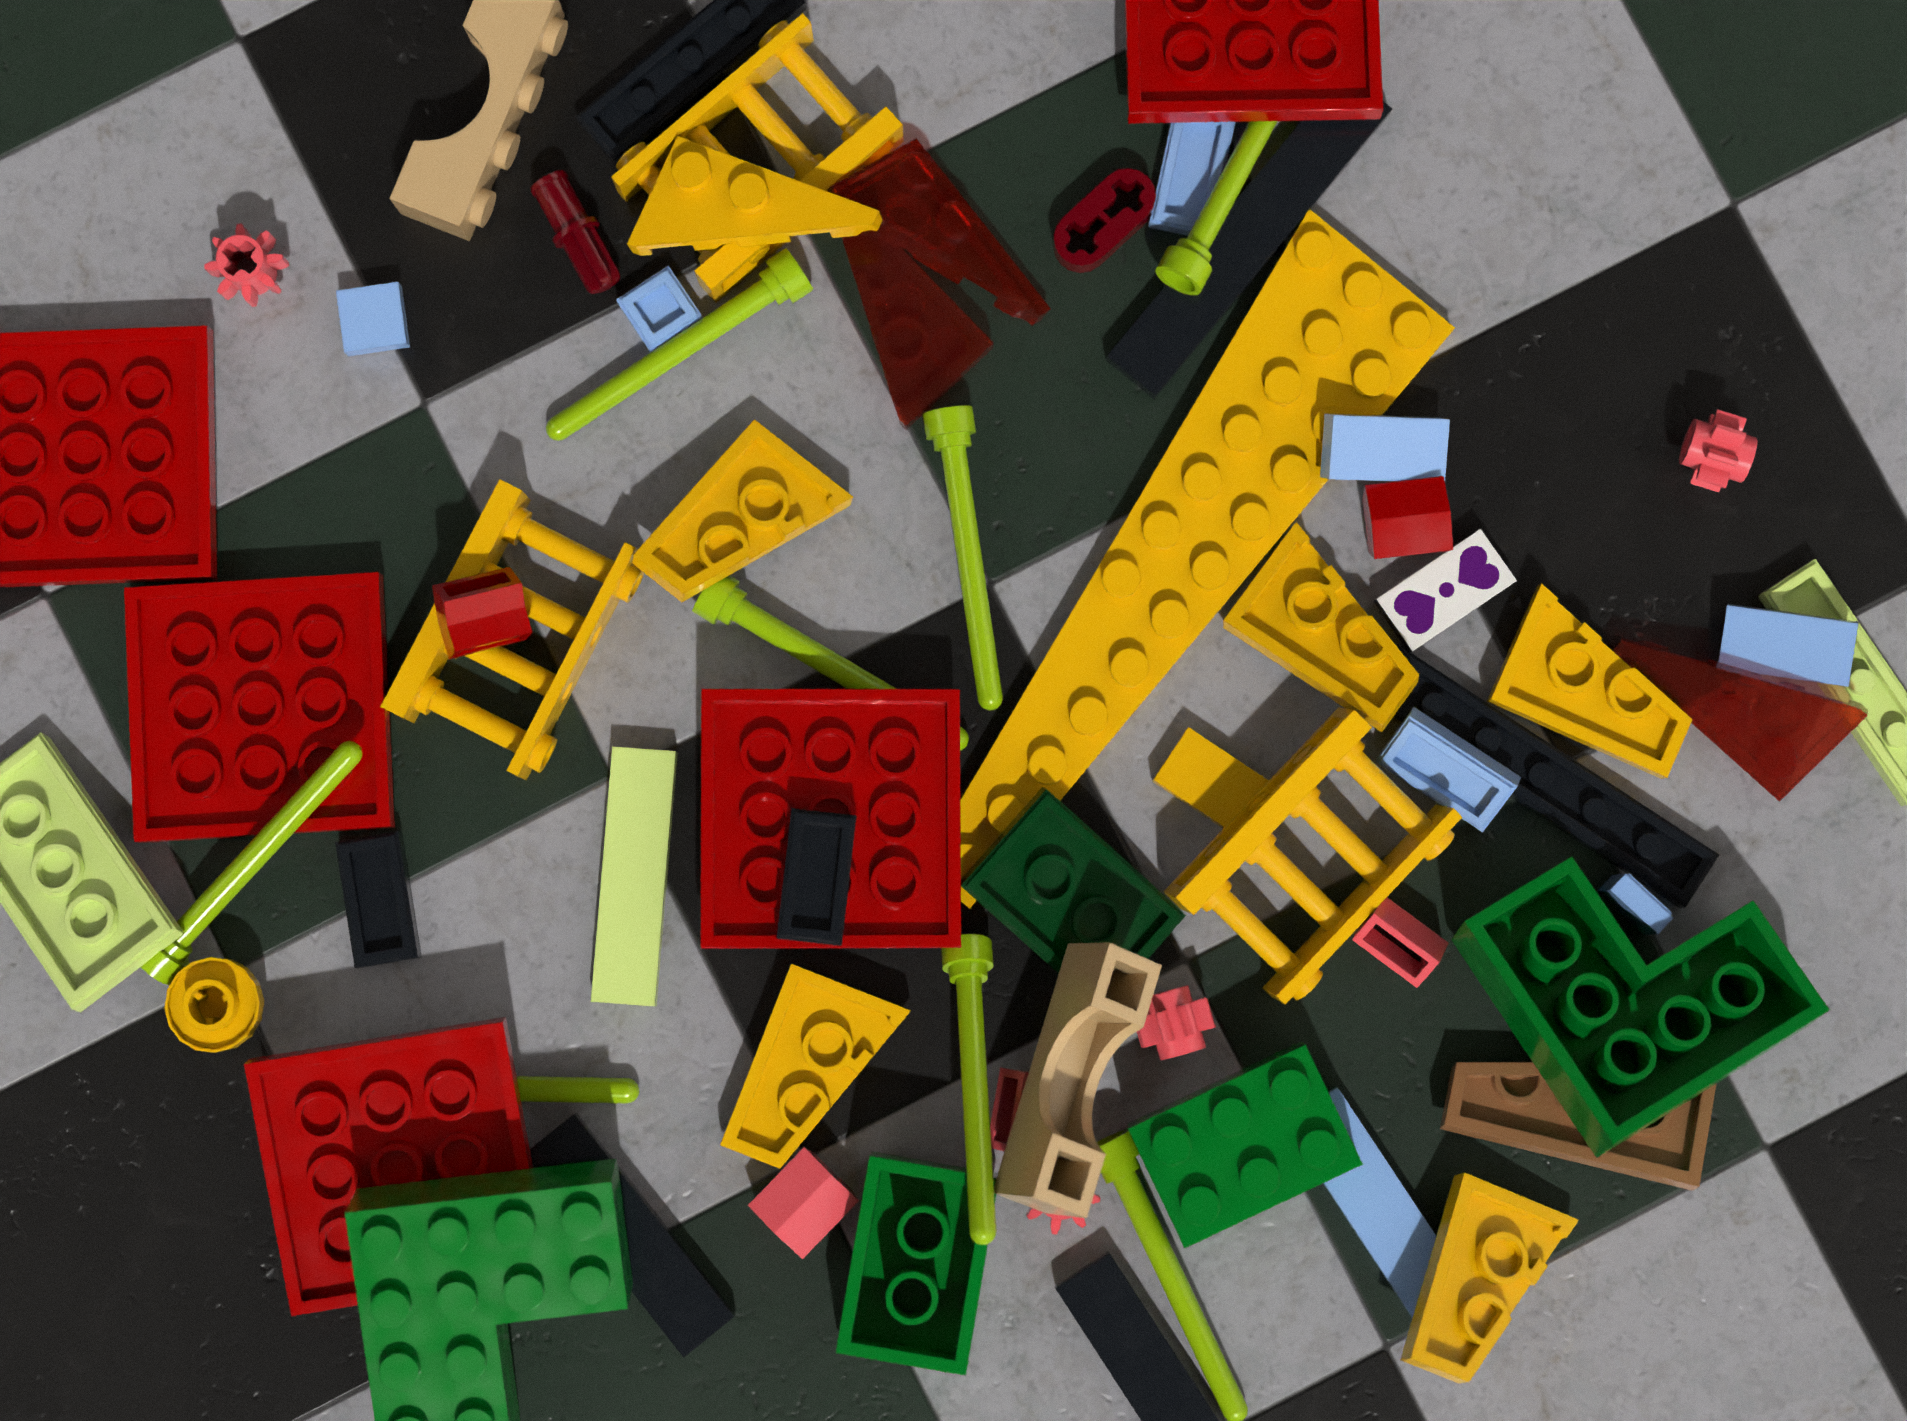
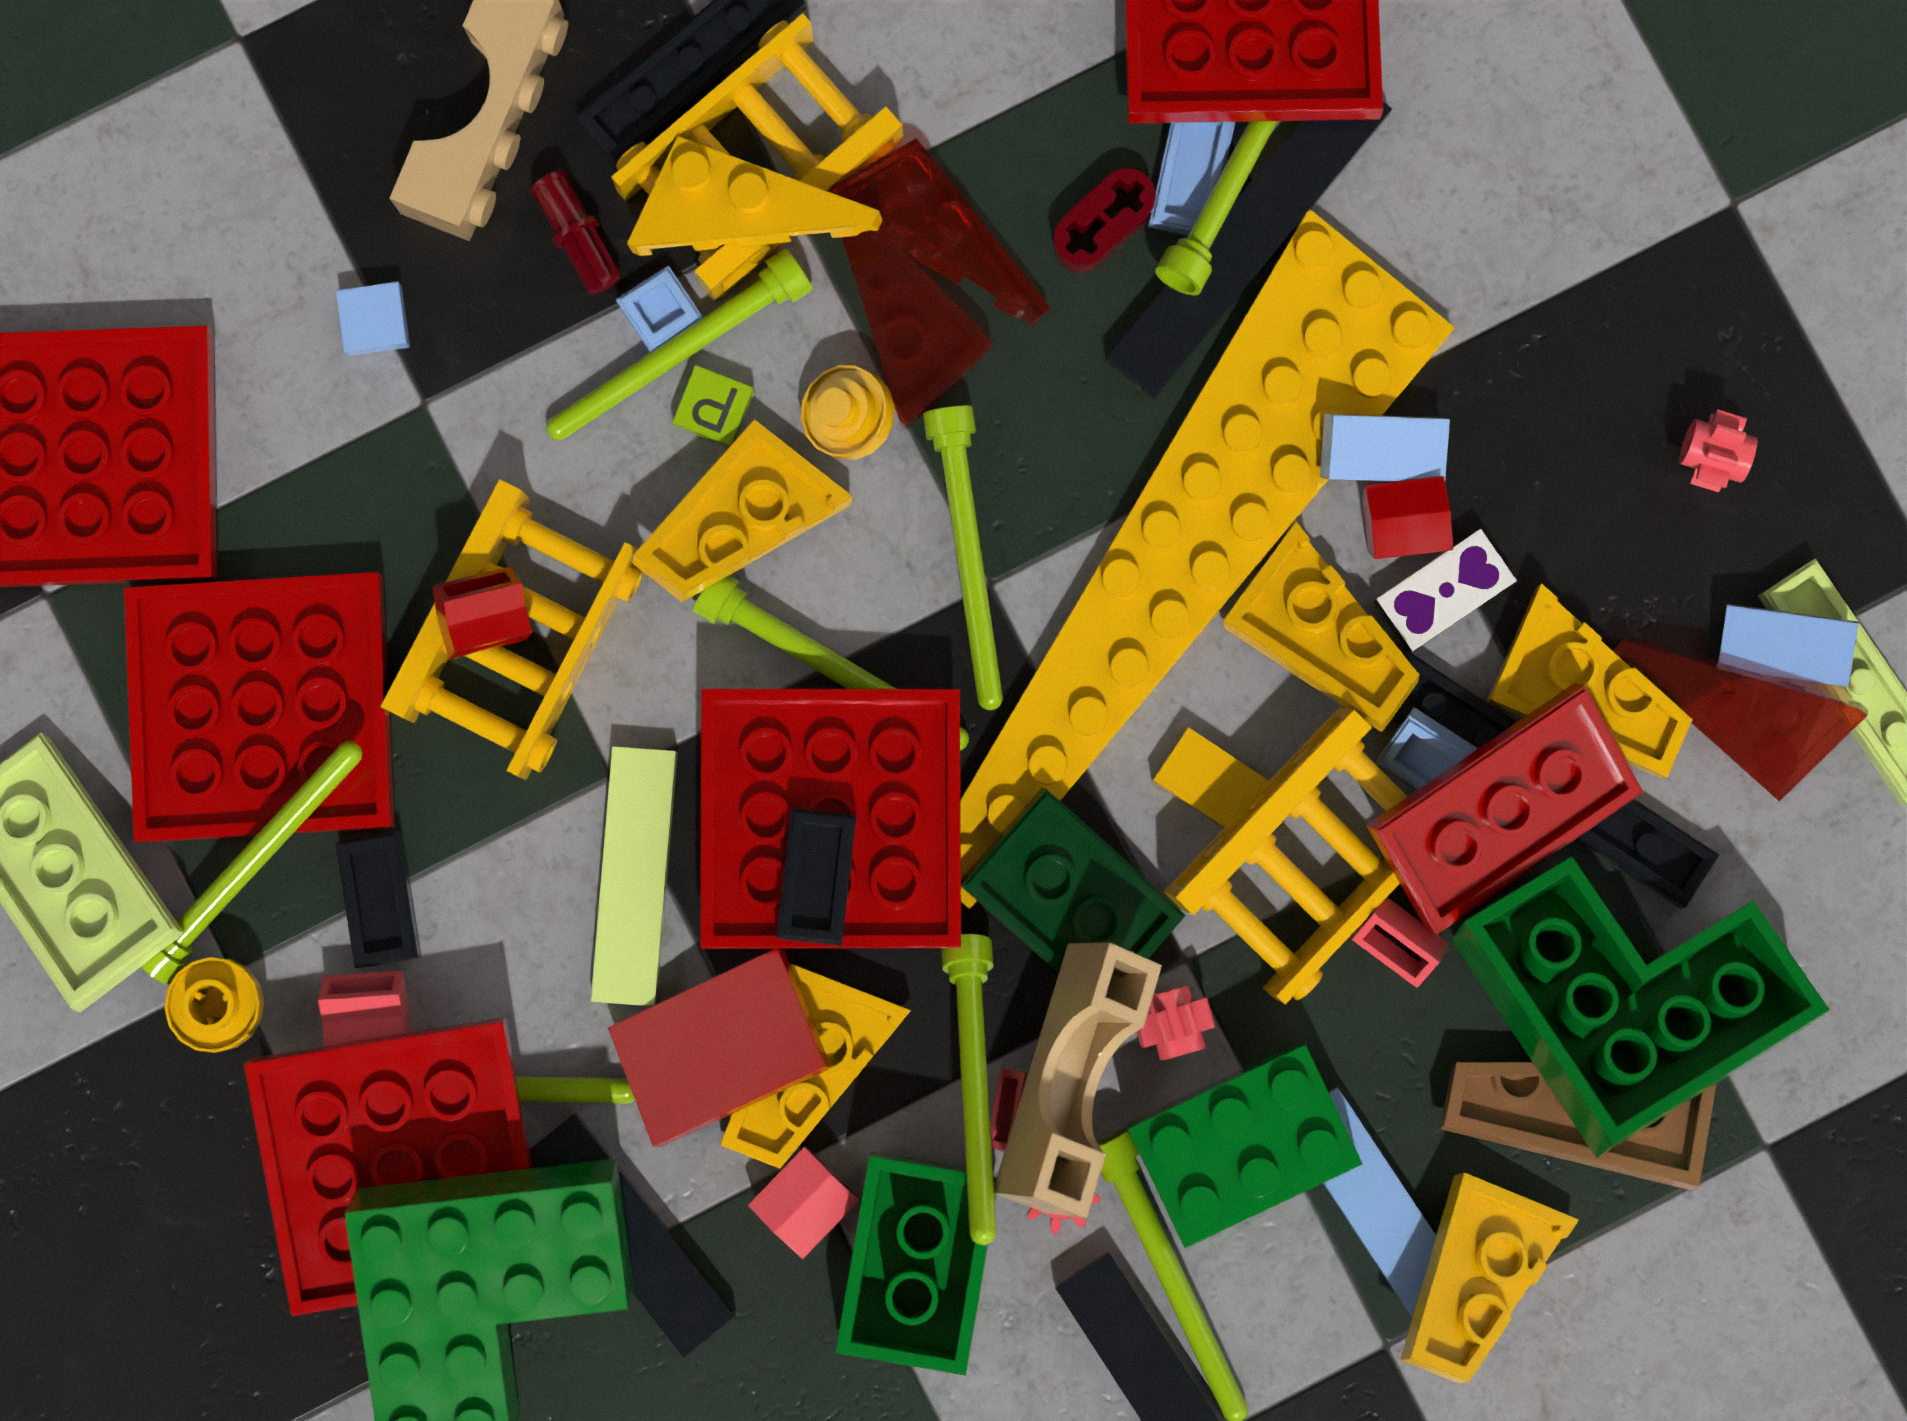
(235, 249): coral gear -> none
(363, 1006): none -> coral piece
(713, 406): none -> lime tile
(719, 1047): none -> red tile
(847, 412): none -> yellow plate
(1505, 808): none -> red tile
(1636, 903): light blue tile -> none

